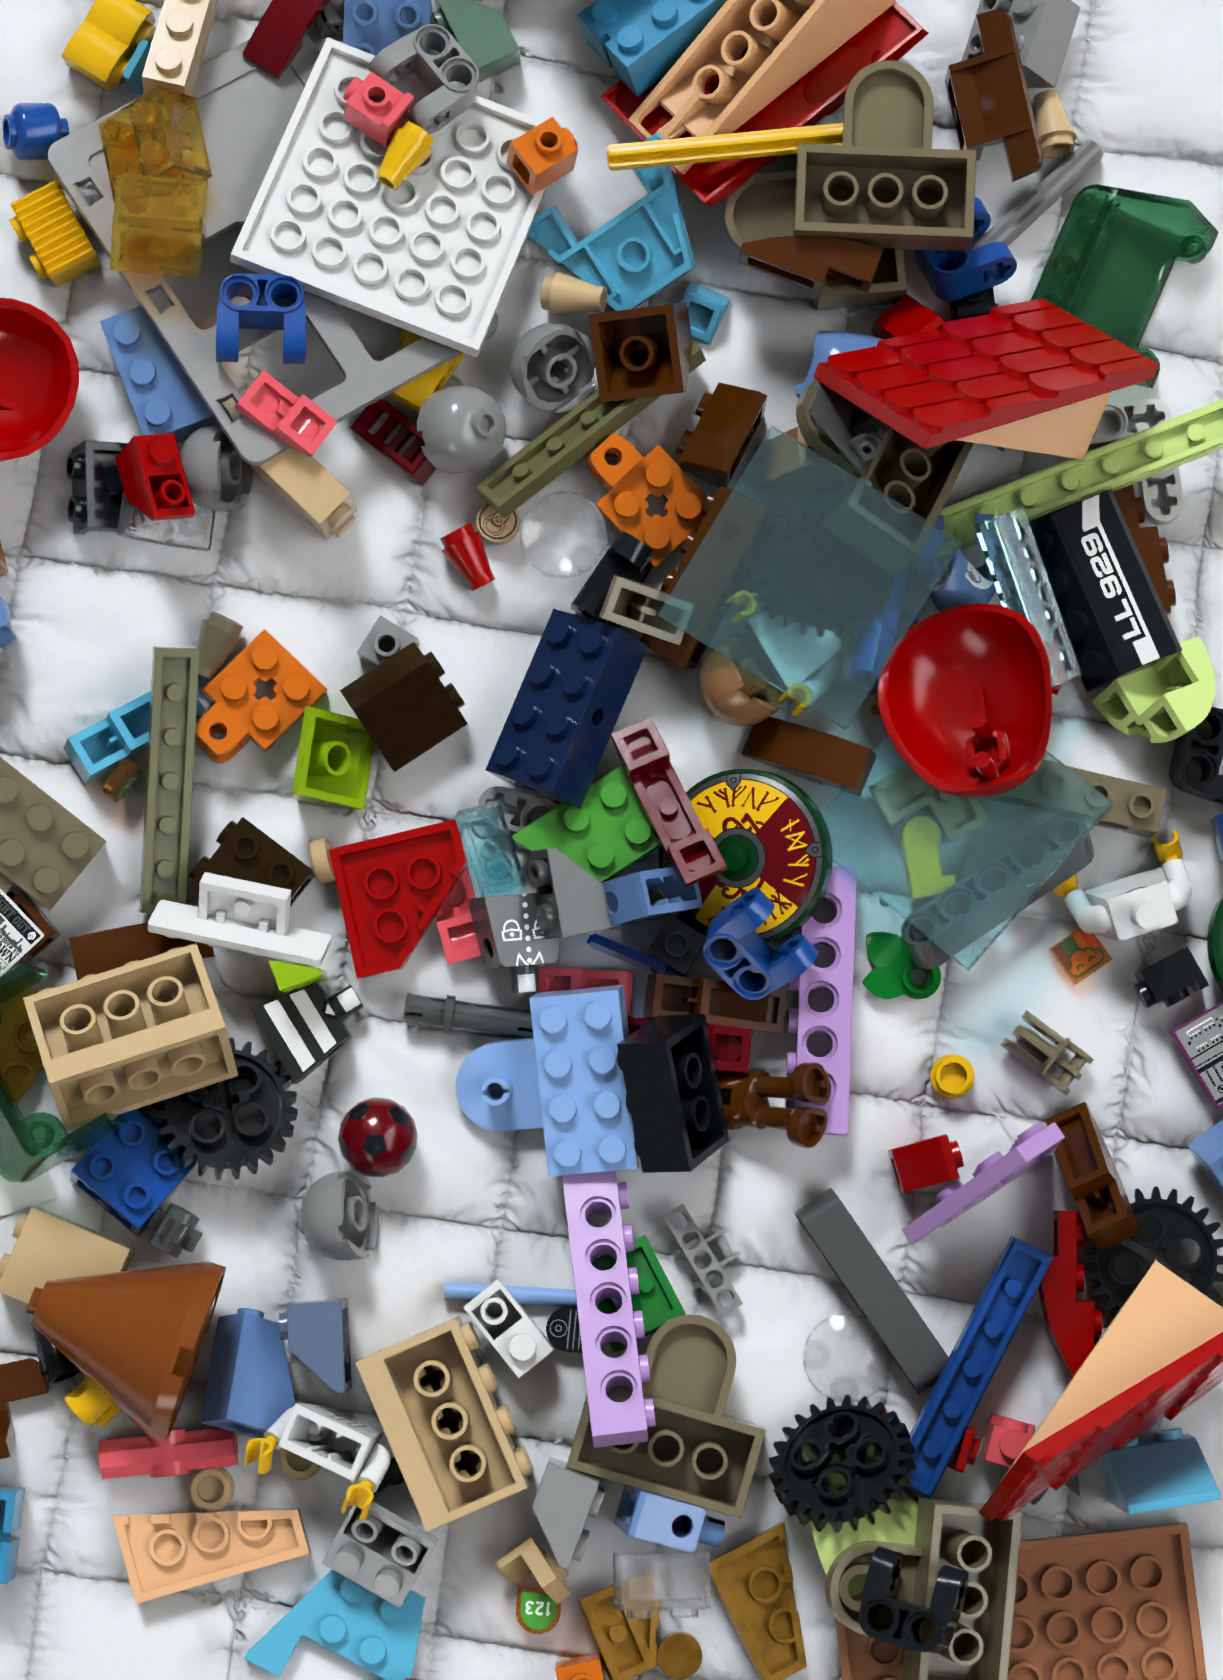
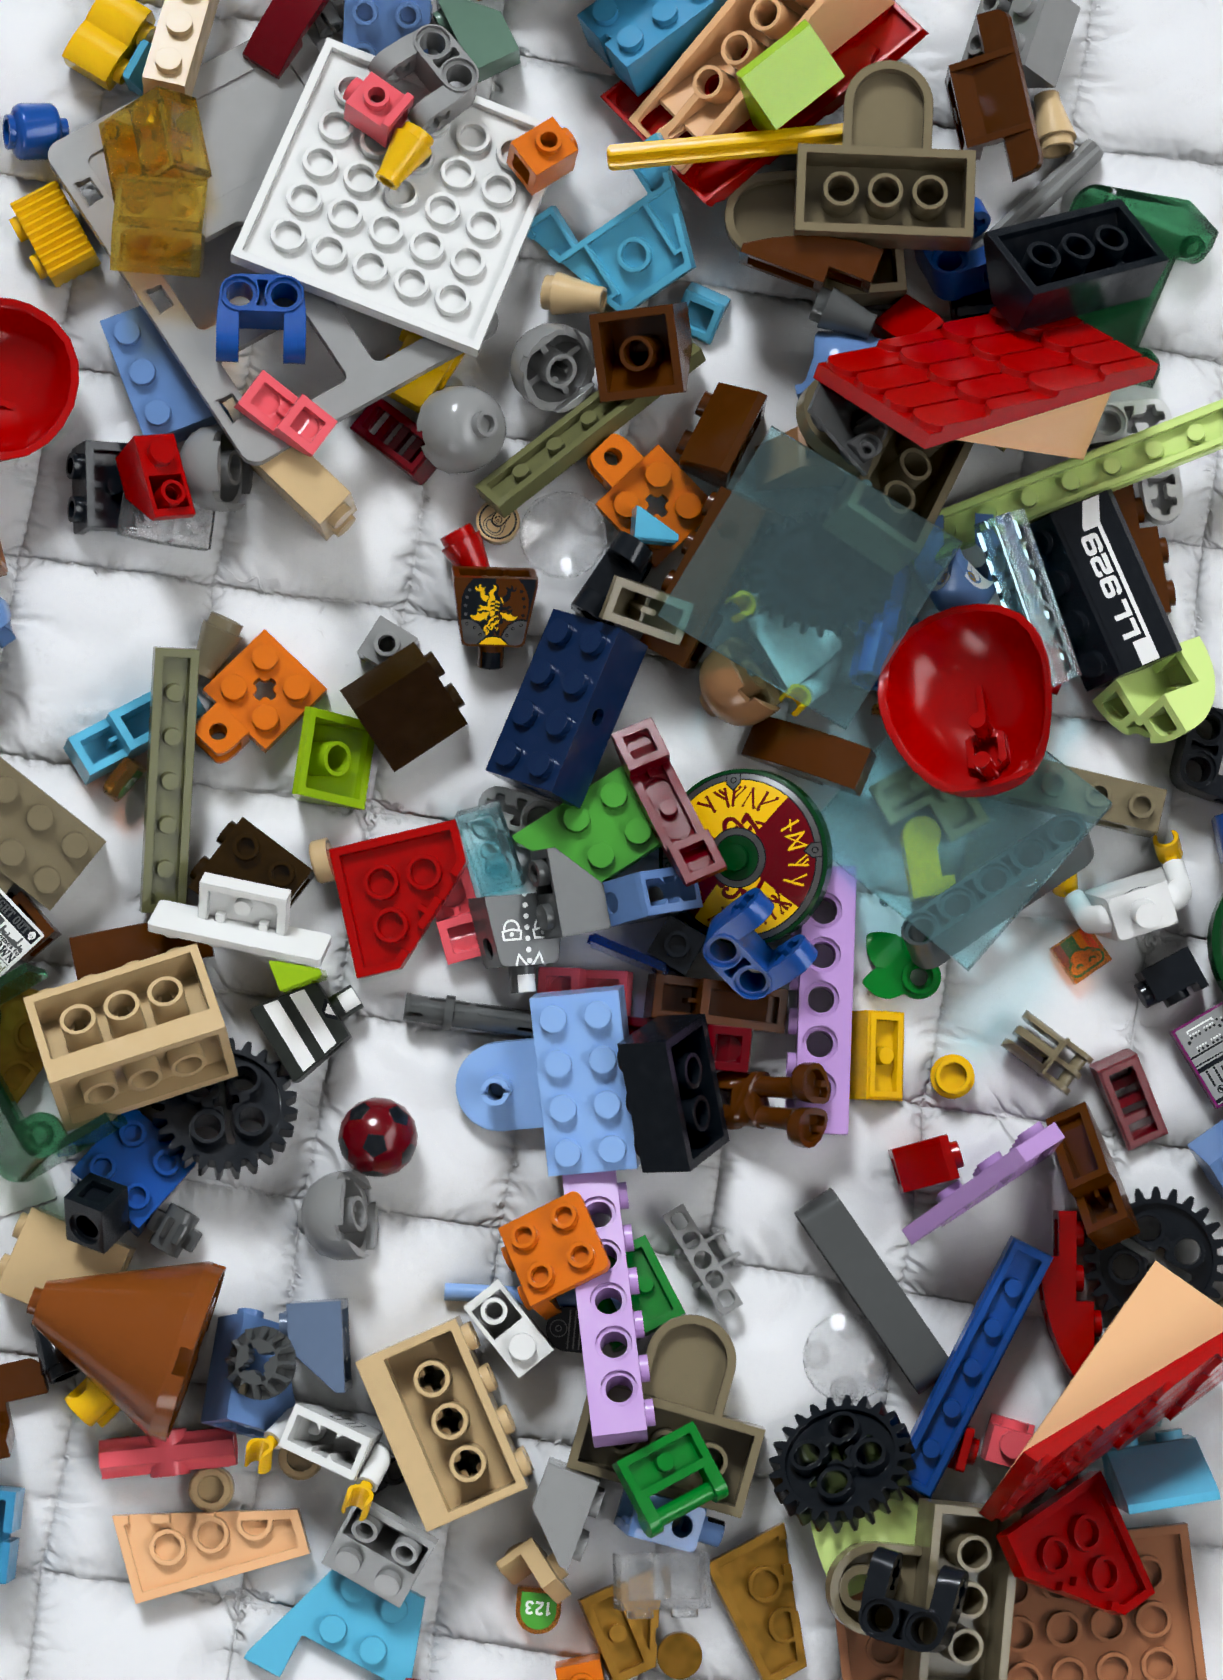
(96, 1213): none -> black brick
(278, 1370): none -> dark grey gear
(493, 609): none -> torso
(553, 1252): none -> orange bracket
(650, 529): none -> medium azure slope
(664, 1464): none -> green plate
(787, 77): none -> lime slope
(841, 314): none -> dark grey cone
(877, 1055): none -> yellow slope
(1070, 264): none -> black slope
(1079, 1548): none -> red plate
(1112, 1064): none -> dark red slope

